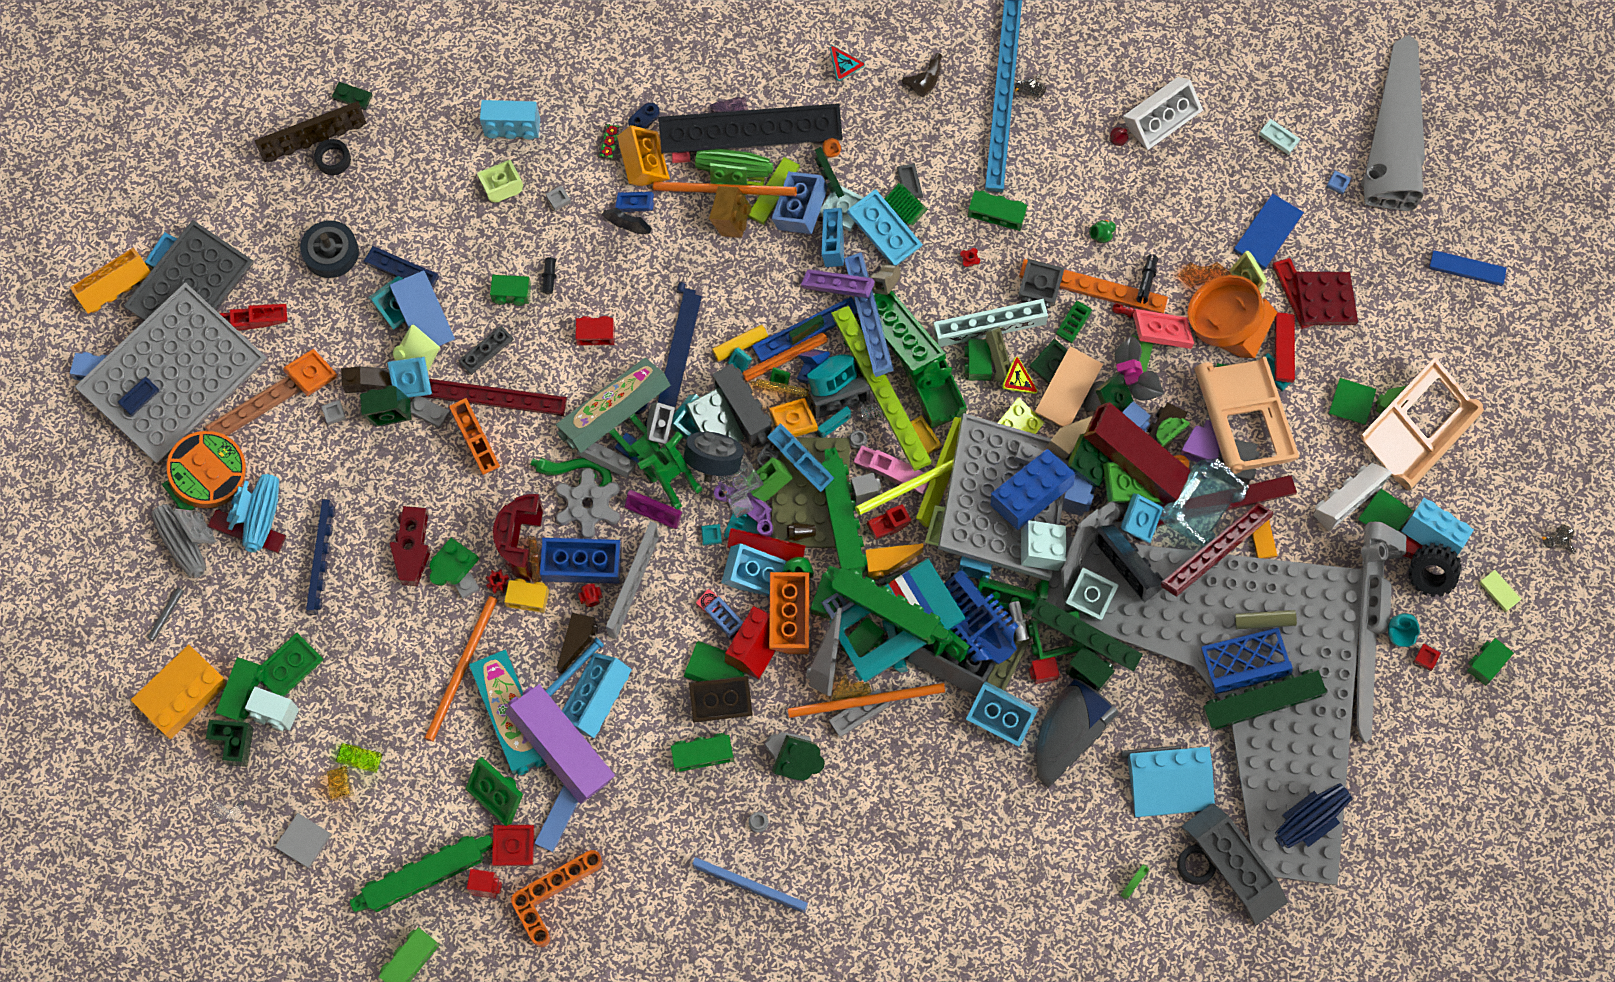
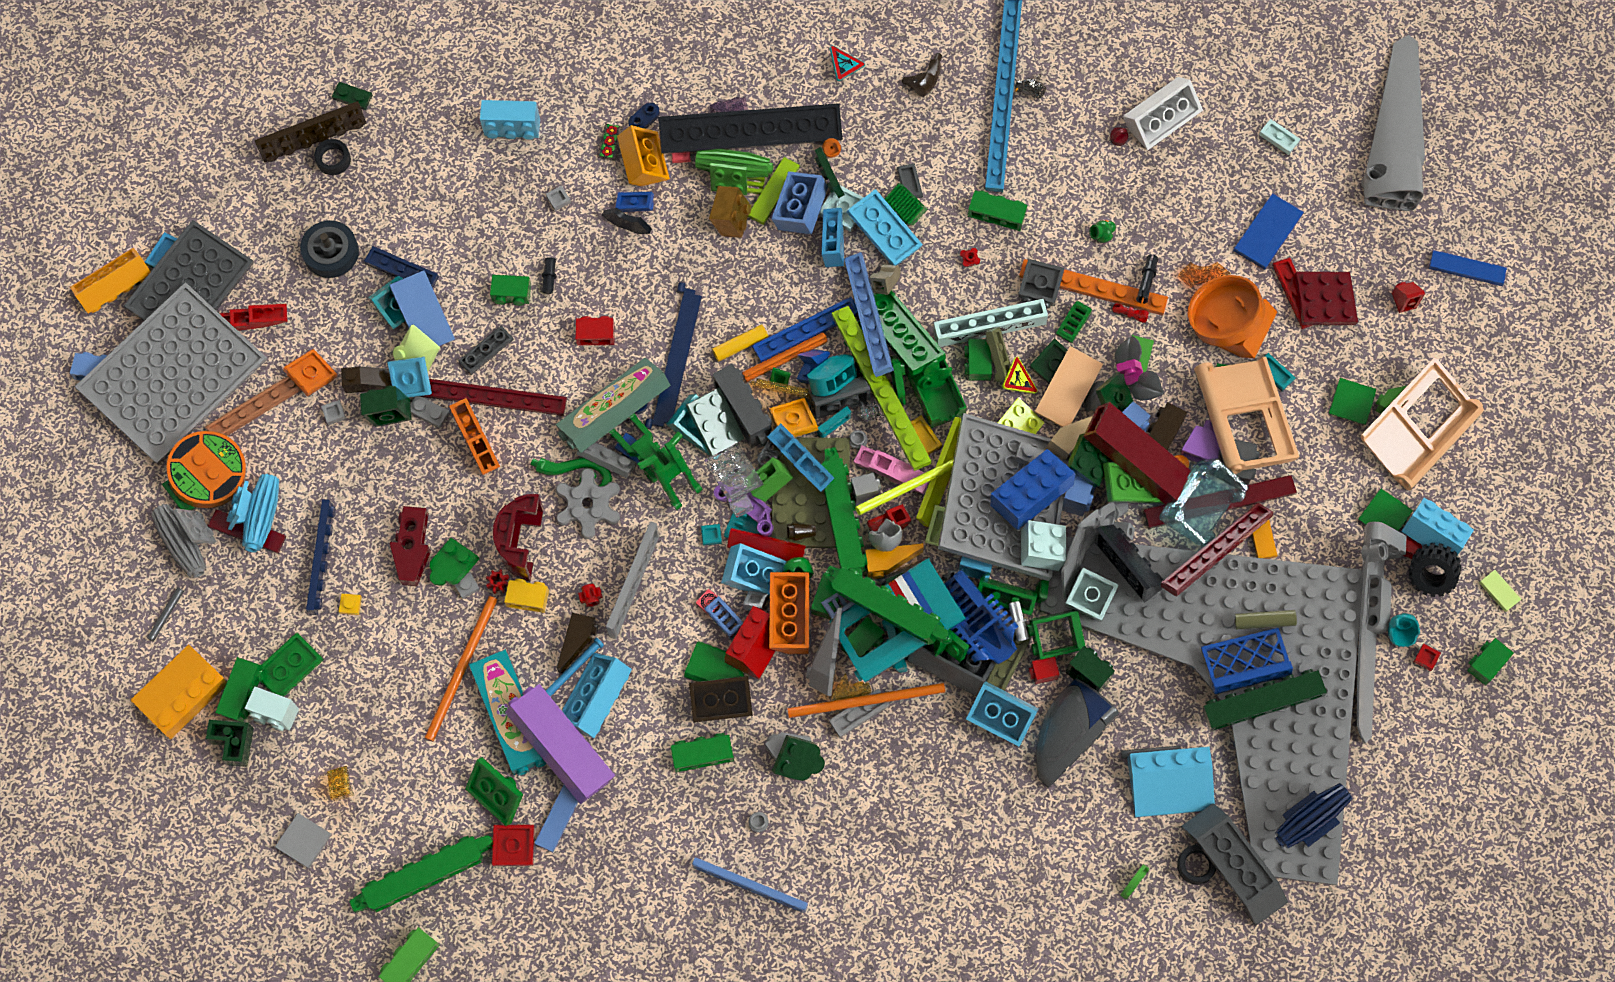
(138, 396): dark blue tile -> none
(222, 812): clear plate -> none
(350, 604): none -> yellow plate
(359, 758): clear neon green slope -> none
(483, 884): red brick -> none
(501, 181): yellowish green slope -> none
(533, 559): clear orange tile -> none
(549, 891): orange beam -> none
(580, 560): blue brick -> none
(653, 509): magenta tile -> none
(659, 422): light grey slope -> none
(712, 188): orange piece -> none
(713, 454): black wheel -> none
(740, 359): teal tile -> none
(755, 599): none -> light grey plate
(806, 329): dark green tile -> none
(837, 283): medium lavender plate -> none
(887, 537): none -> light grey hair
(897, 378): none -> green plate
(1084, 633): dark green brick -> none
(1141, 518): medium azure tile -> none
(1163, 329): coral plate -> none
(1170, 429): bright green tile -> none
(1249, 268): yellowish green slope -> none
(1285, 347): red tile -> none
(1338, 182): medium blue tile -> none
(1351, 496): white slope -> none
(1407, 296): none -> red slope
(1560, 538): clear smoke animal -> none

